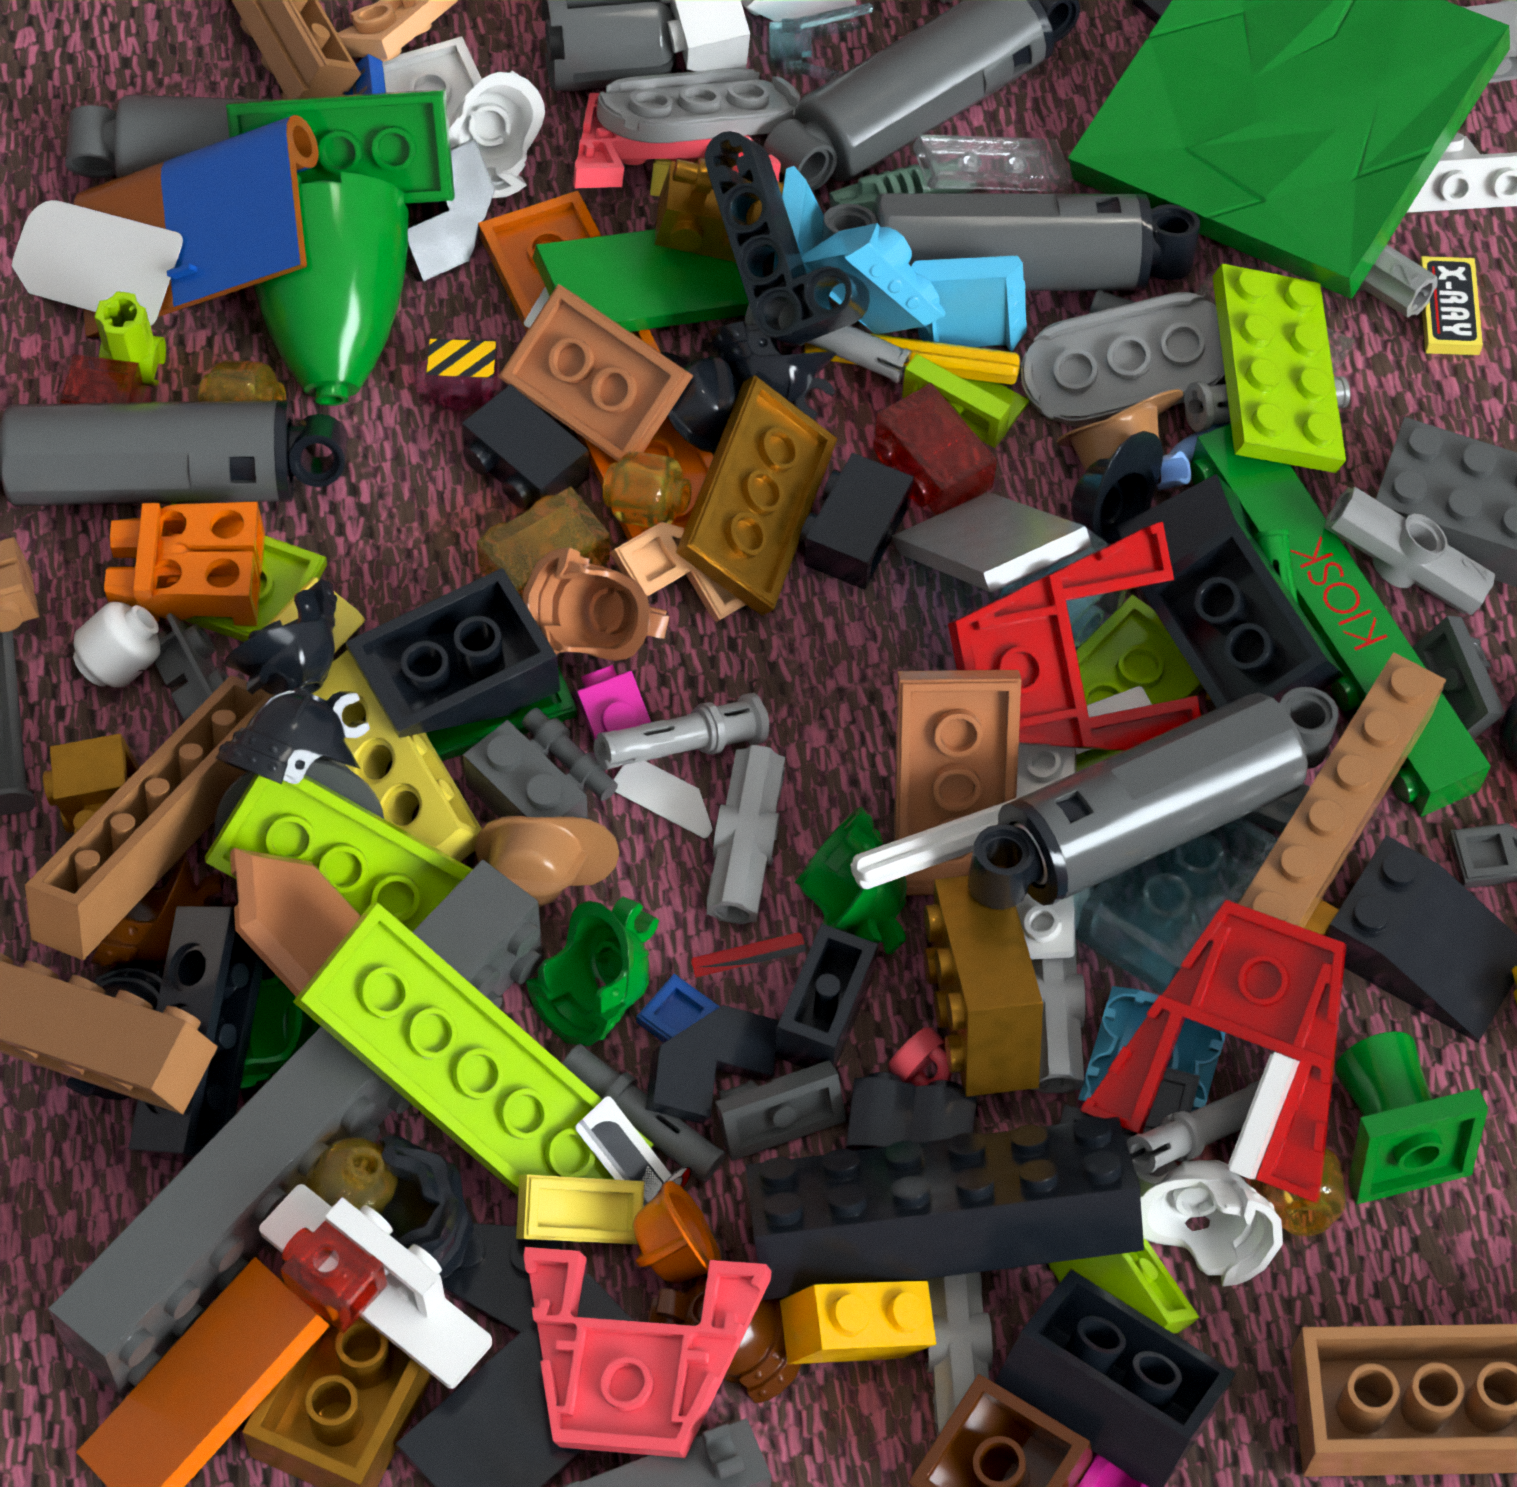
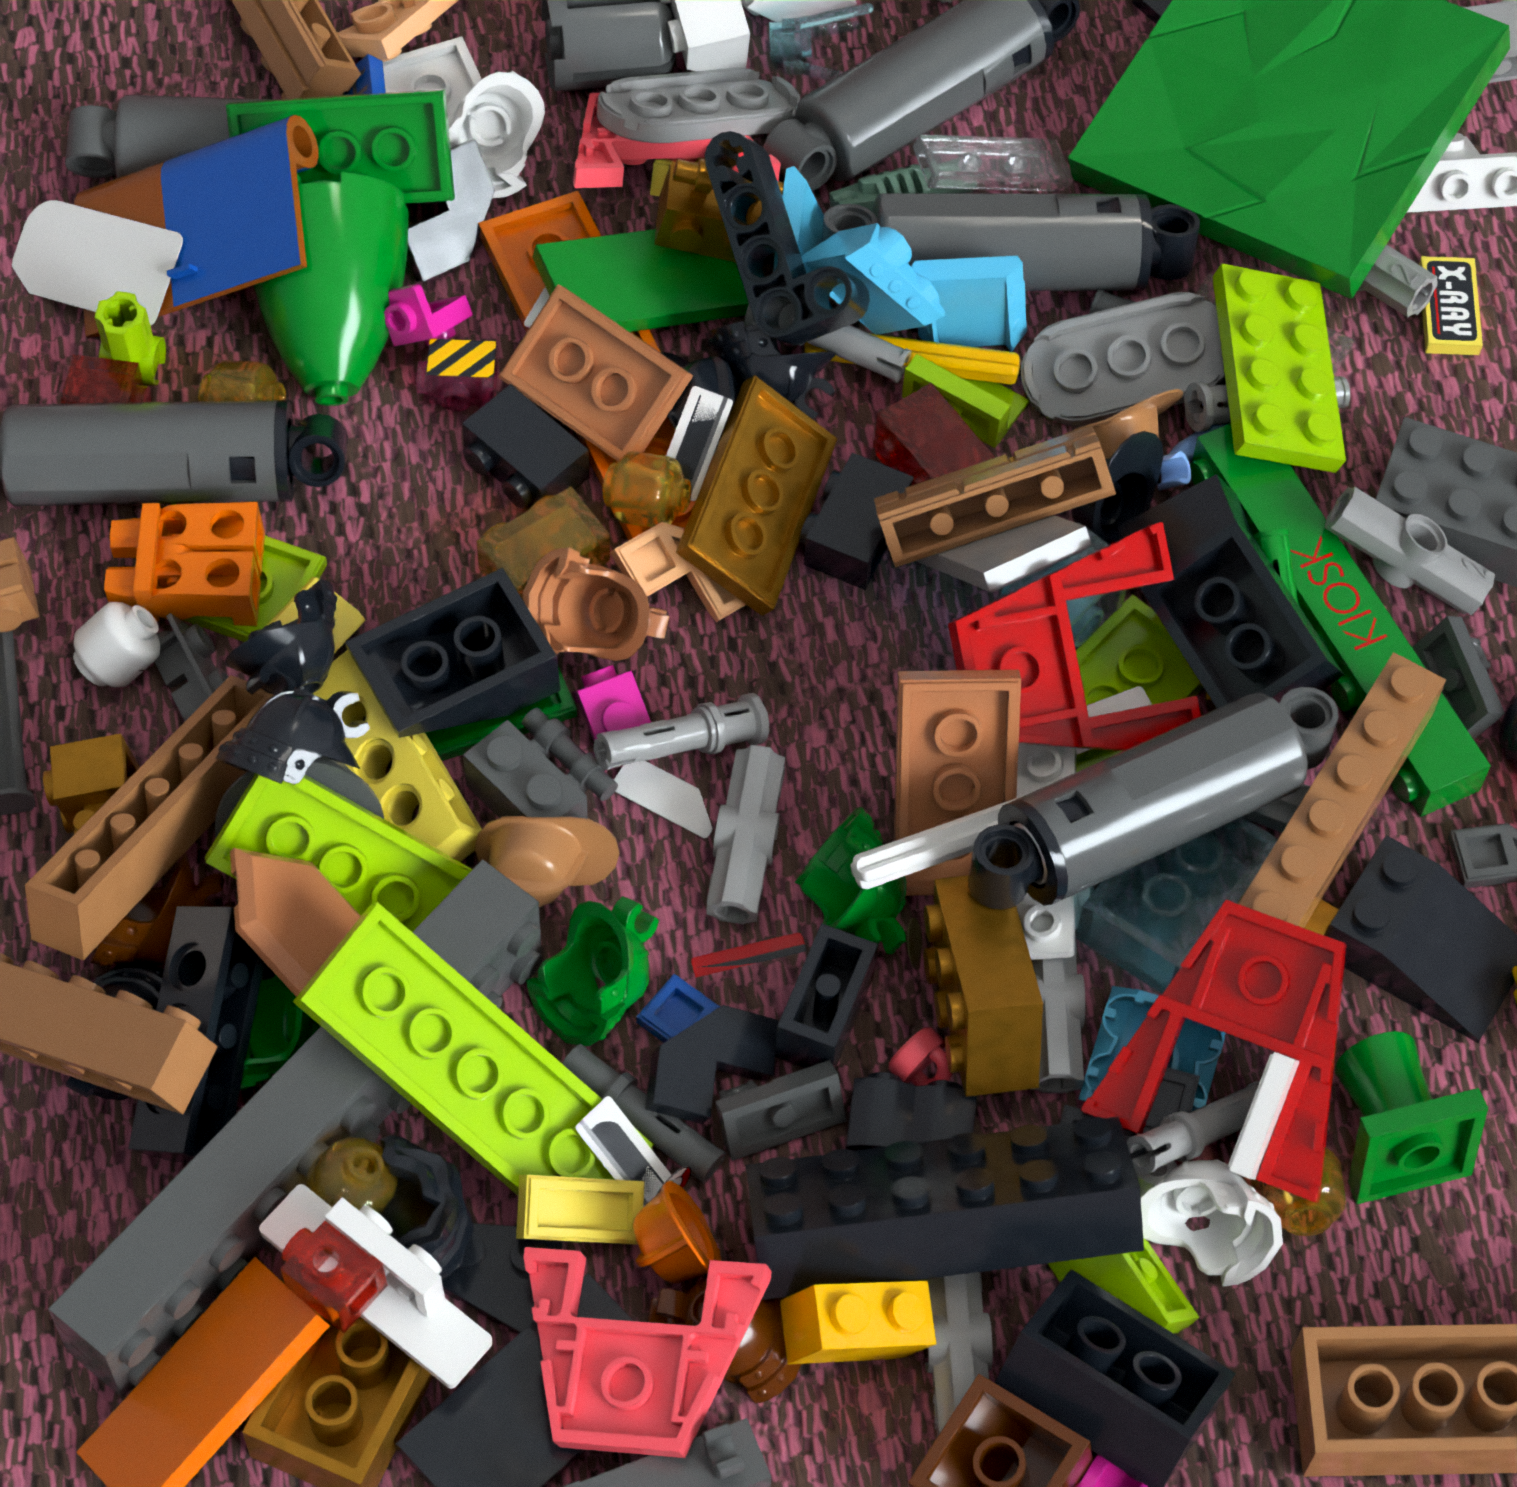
(416, 320): none -> dark pink bracket
(699, 434): none -> sticker
(914, 943): none -> olive sticker
(994, 496): none -> medium nougat brick

